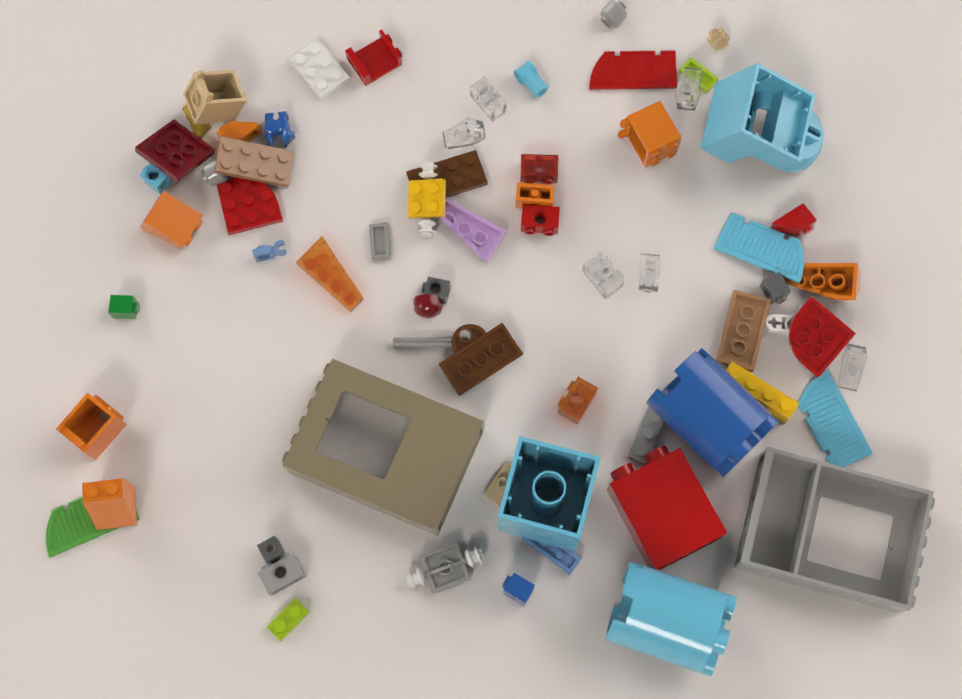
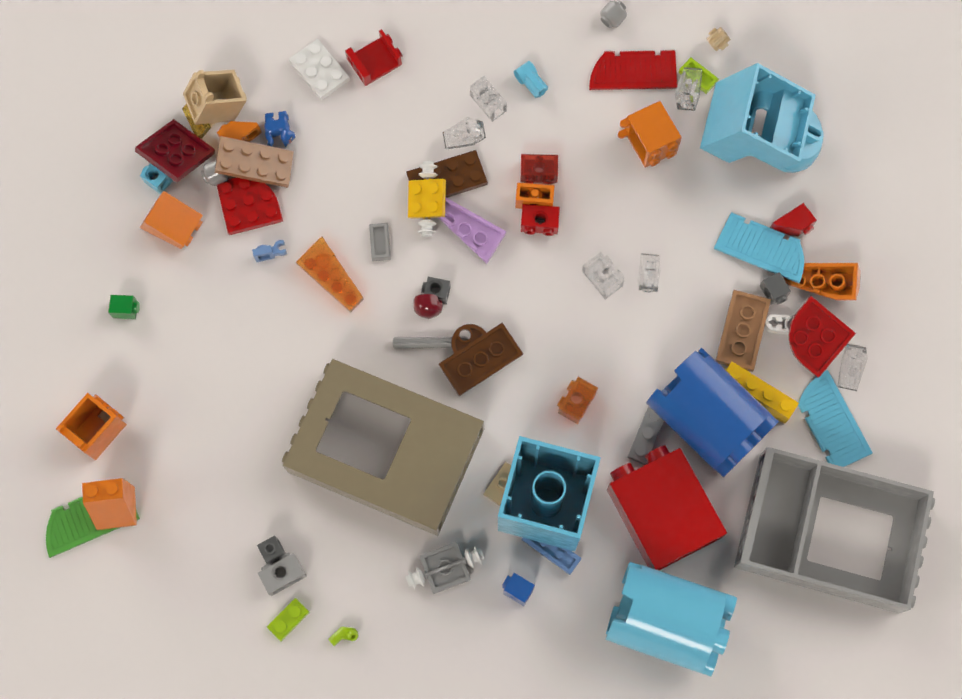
(344, 633): none -> lime arm

